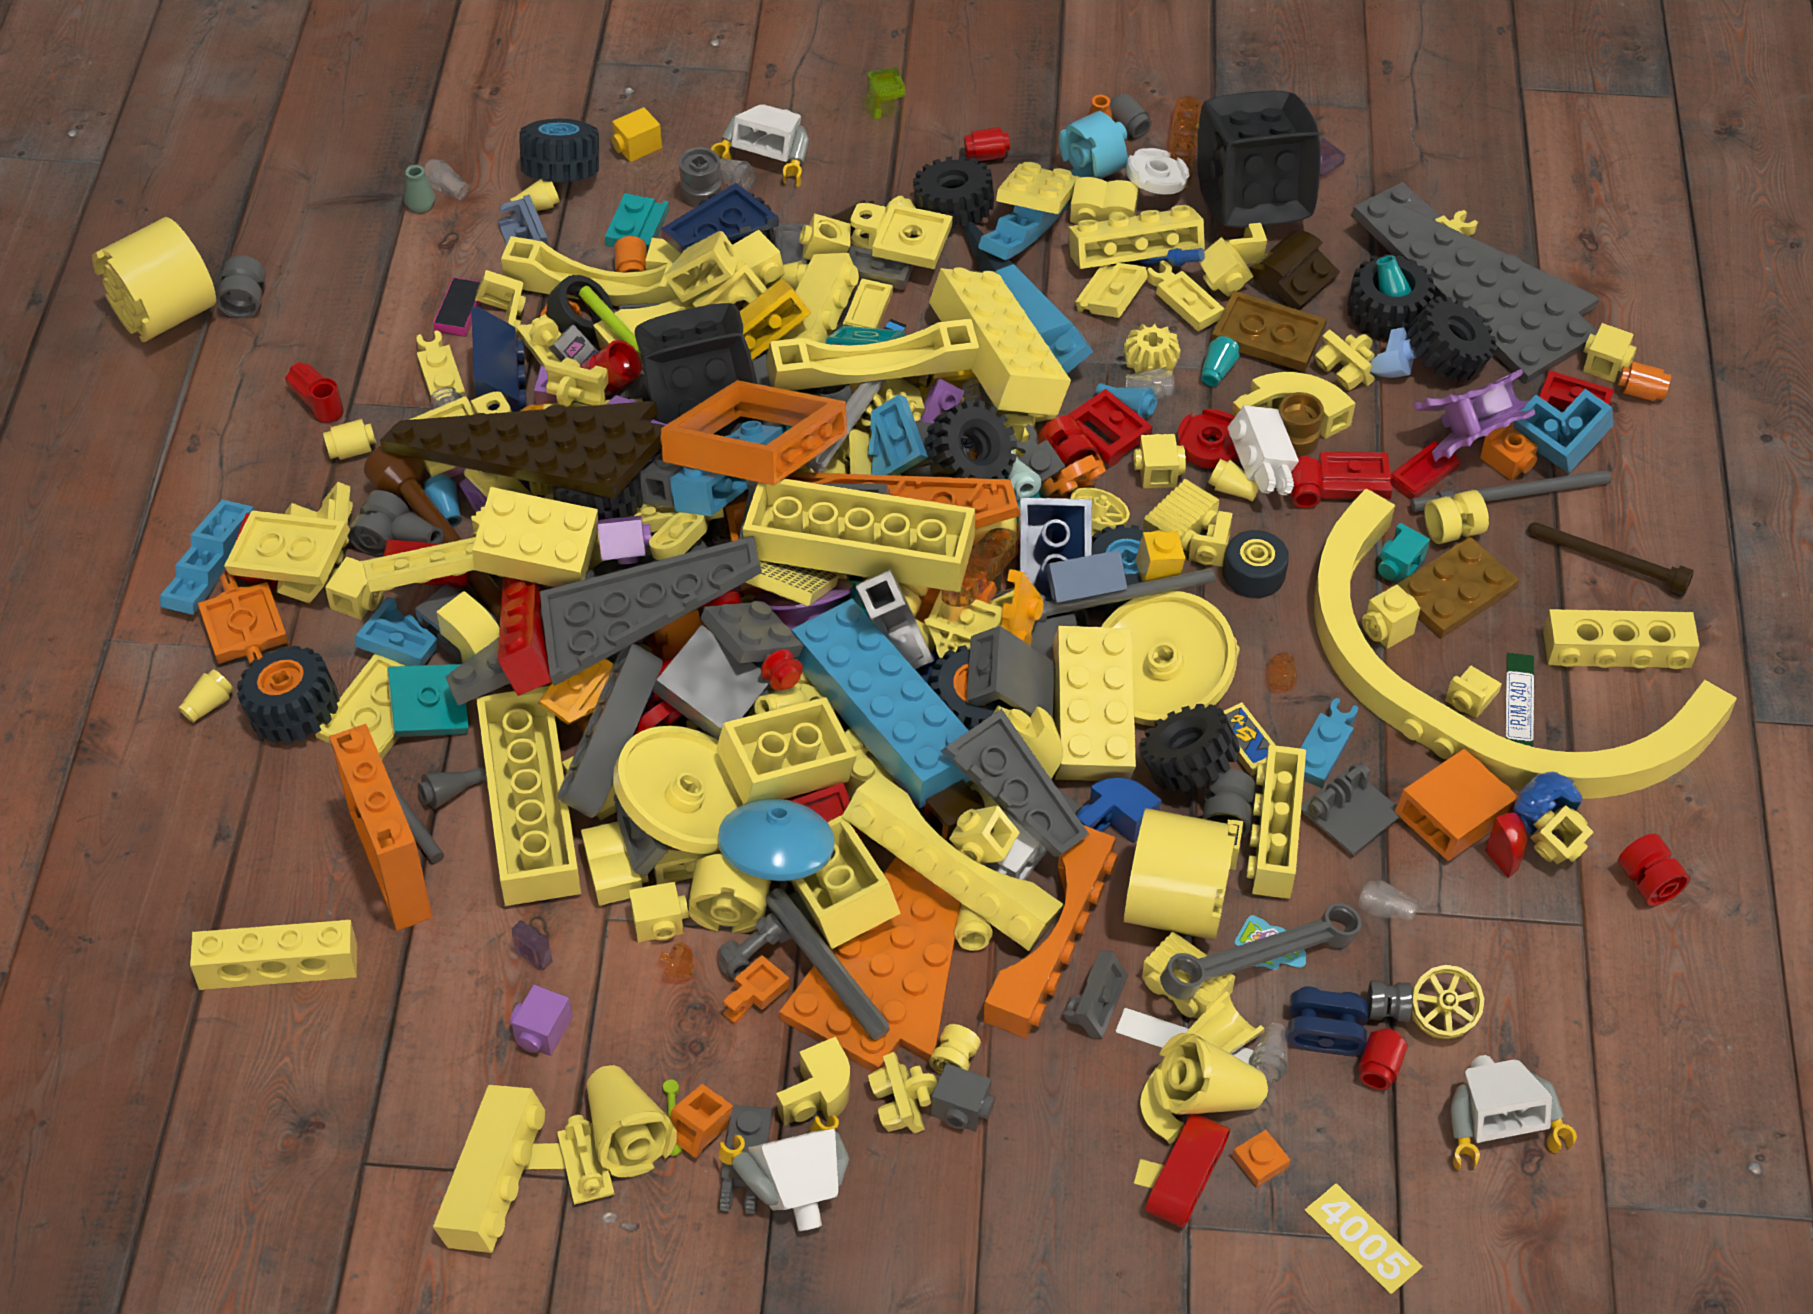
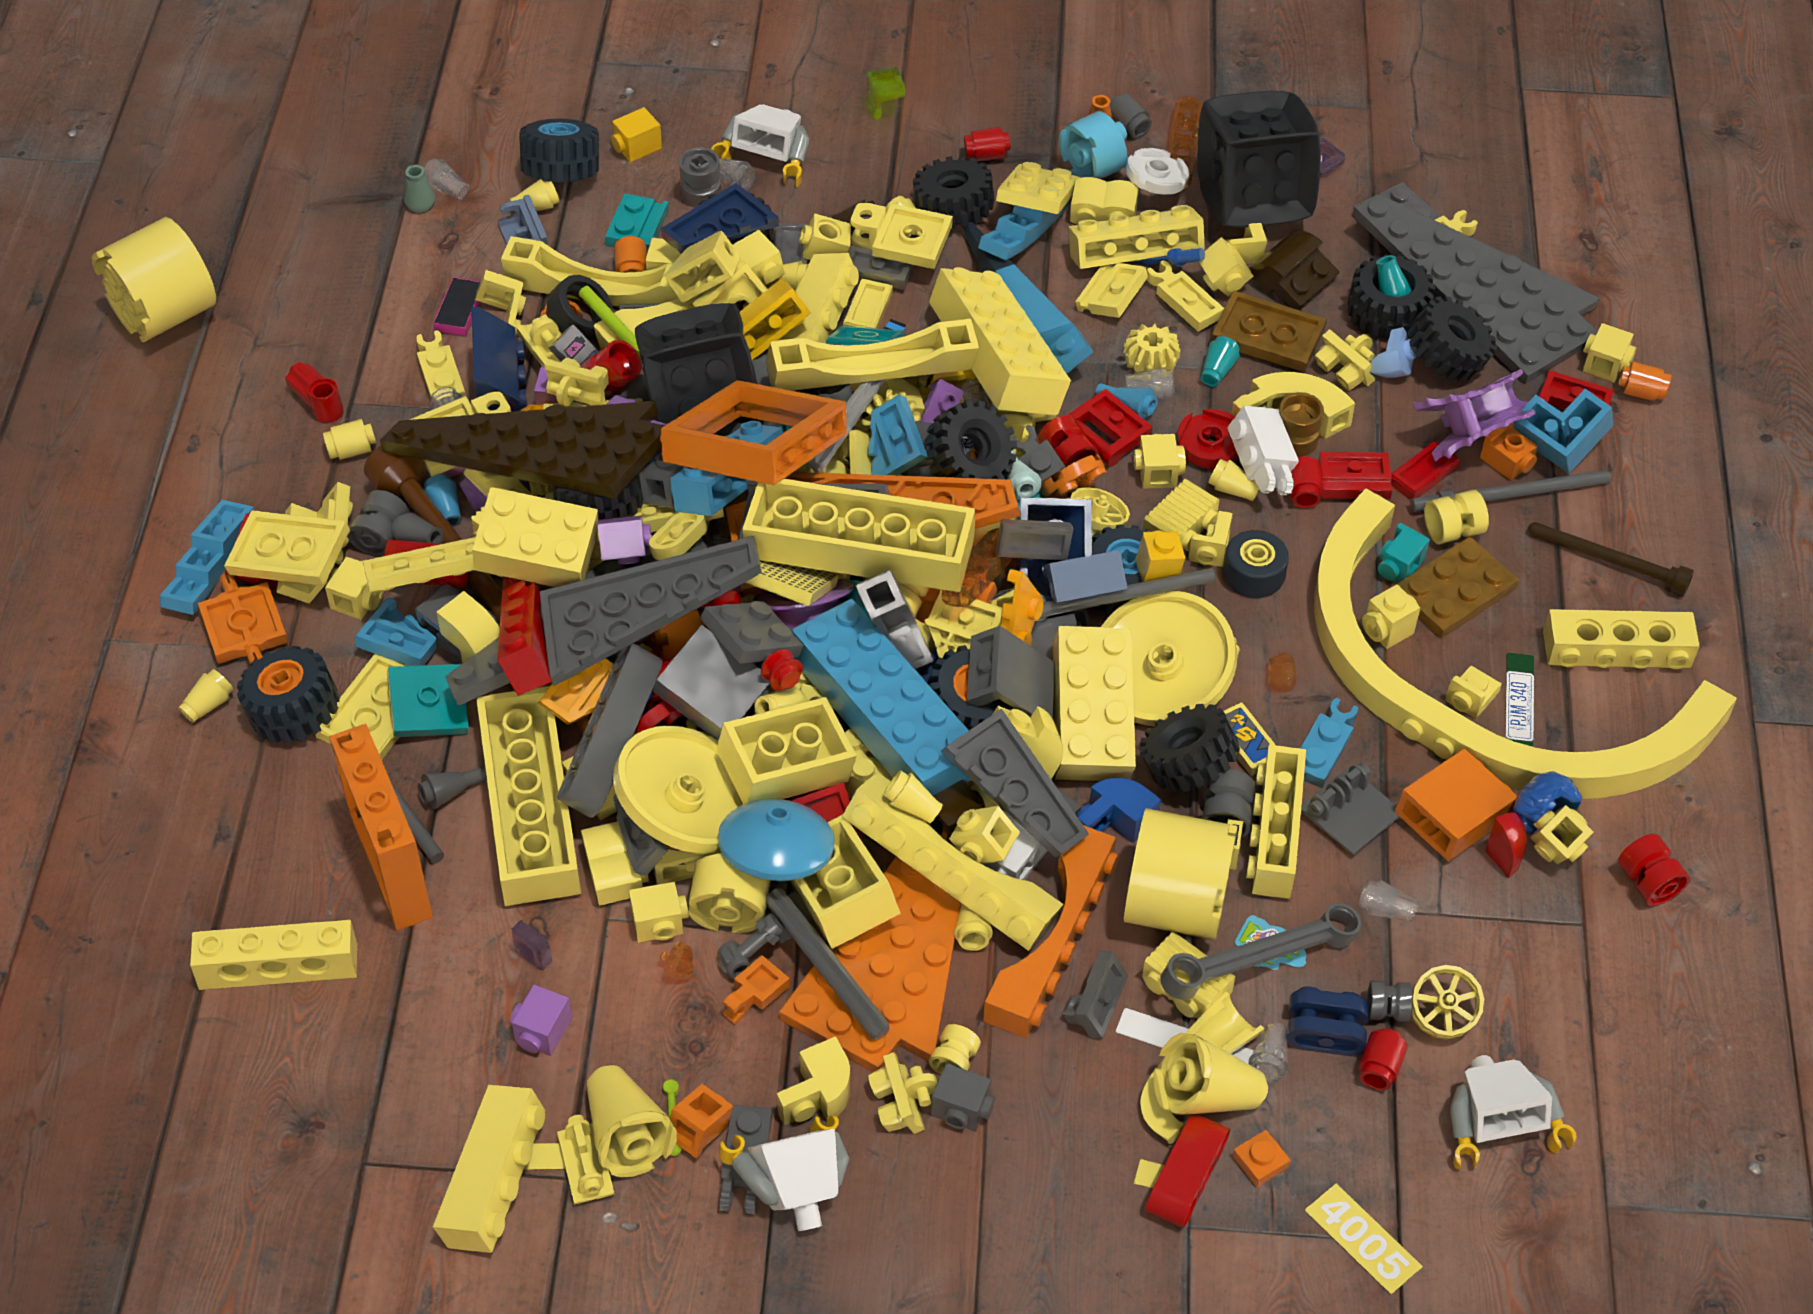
(241, 287): dark grey wheel -> none
(911, 796): none -> light yellow cone
(1034, 539): none -> flat silver tile

